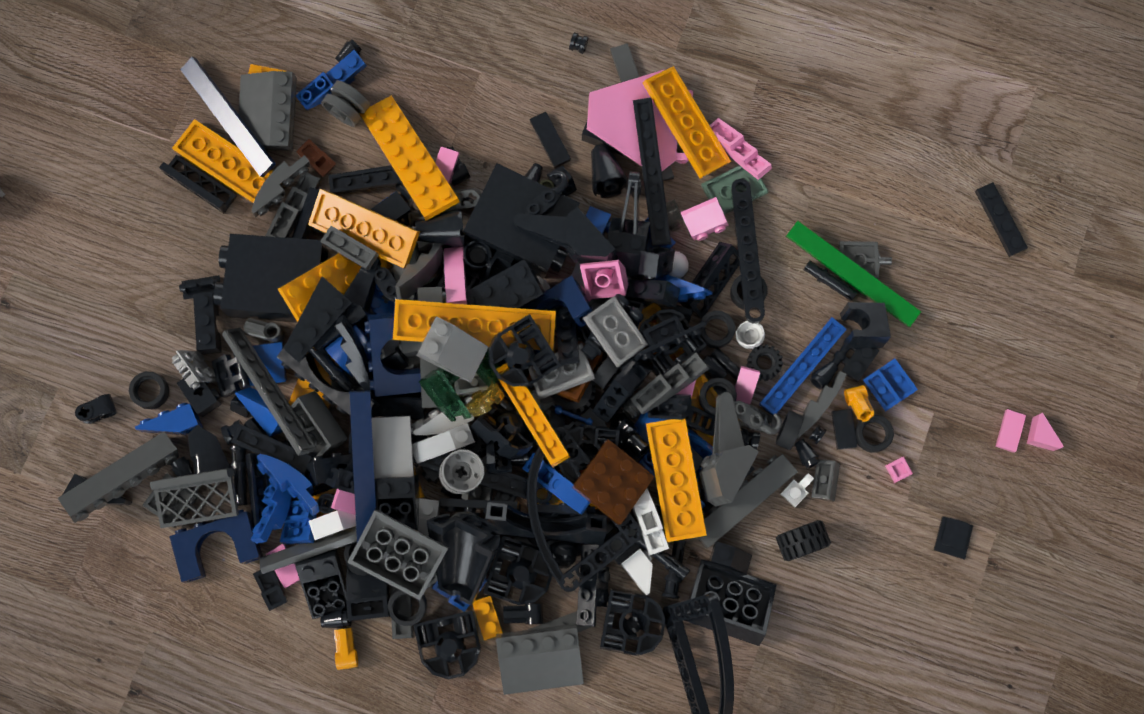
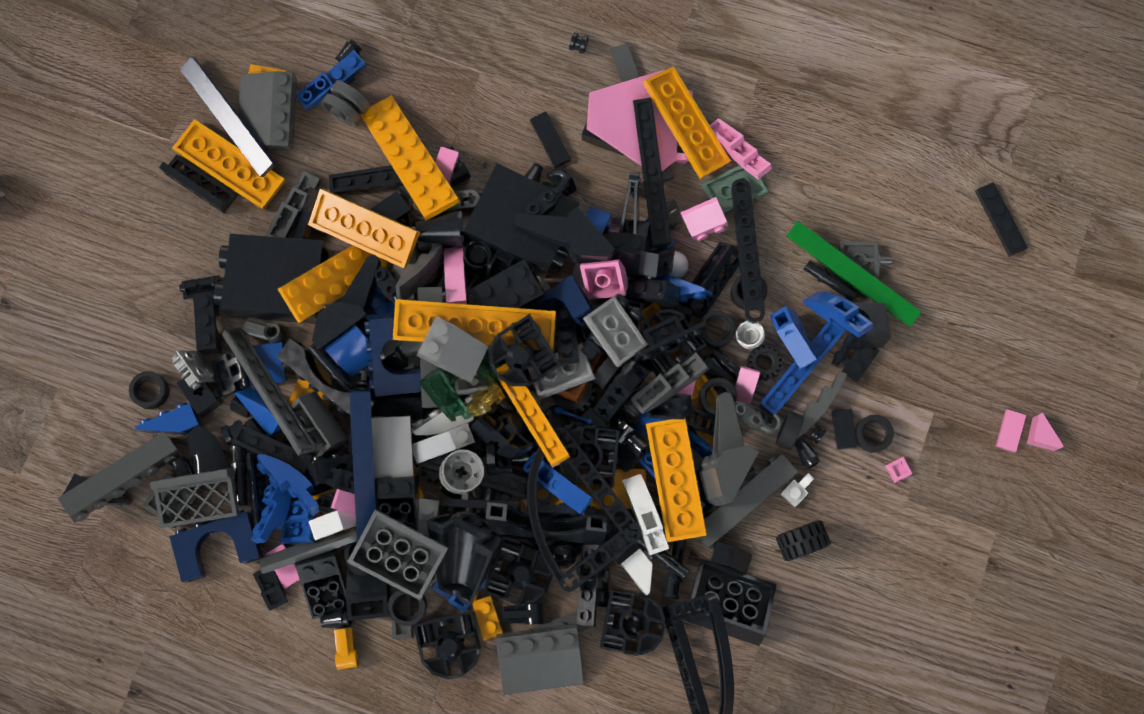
(99, 408): black piece -> none
(272, 190): dark grey slope -> none
(317, 318): black wing -> none
(318, 159): copper slope -> none
(349, 248): dark grey plate -> none
(356, 354): black slope -> none
(607, 174): black cone -> none
(613, 482): reddish brown plate -> none
(753, 437): black wheel -> none
(794, 337): none -> slope
(823, 375): black cone -> none
(825, 480): dark grey slope -> none
(837, 308): none -> blue slope
(858, 399): light orange piece -> none
(890, 384): blue slope -> none
(953, 537): black piece -> none

